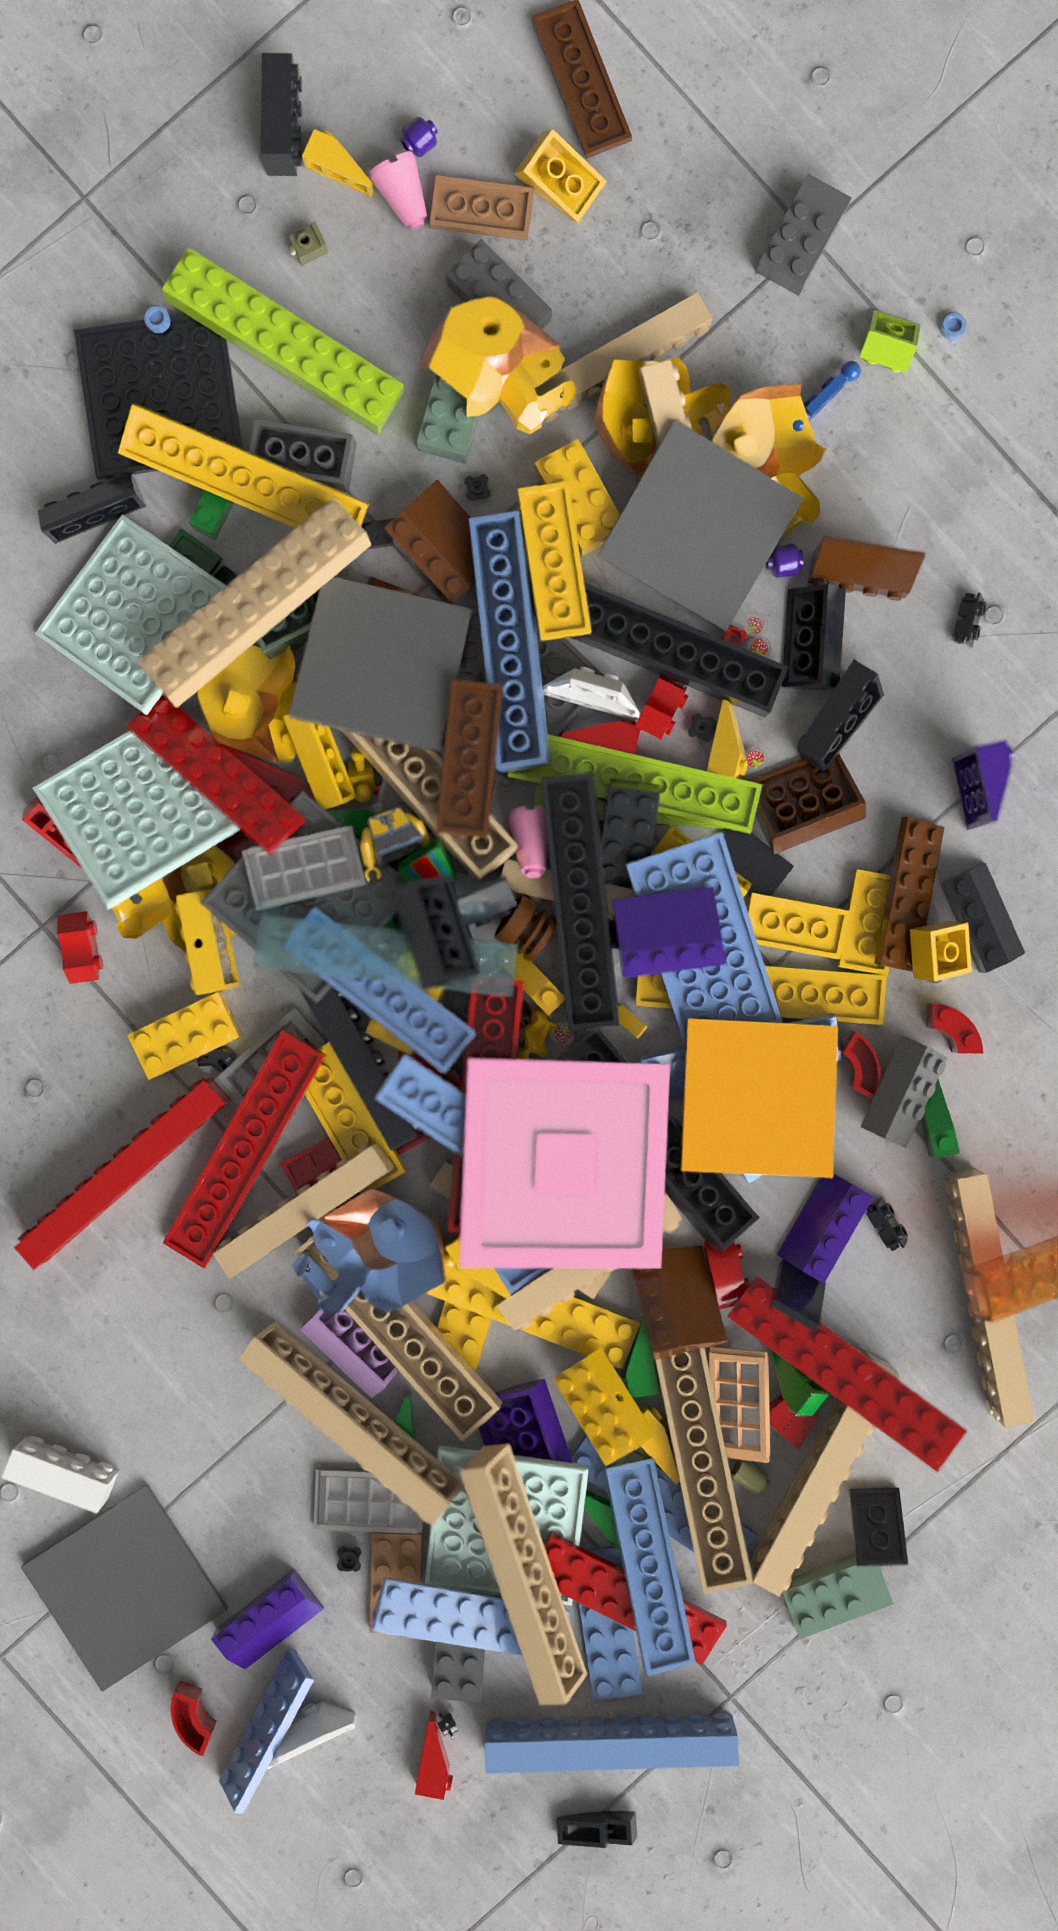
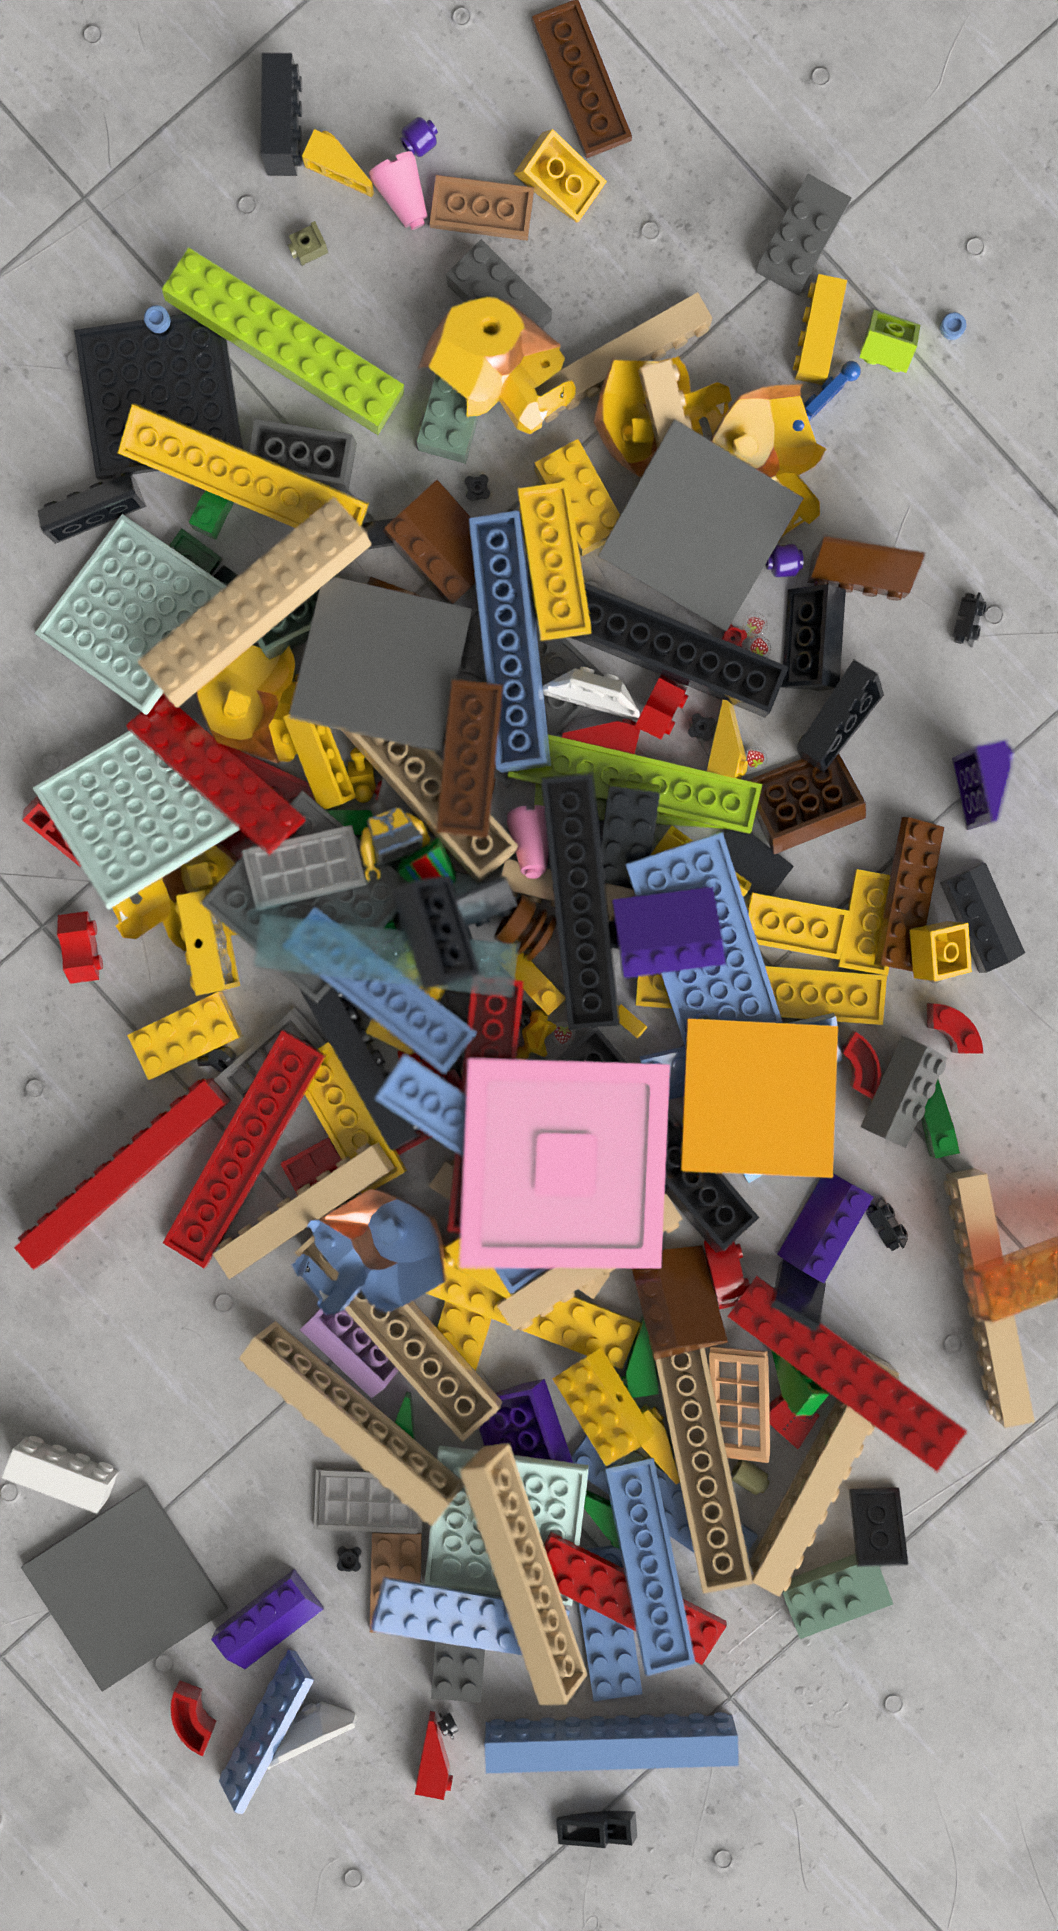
(820, 329): none -> yellow brick

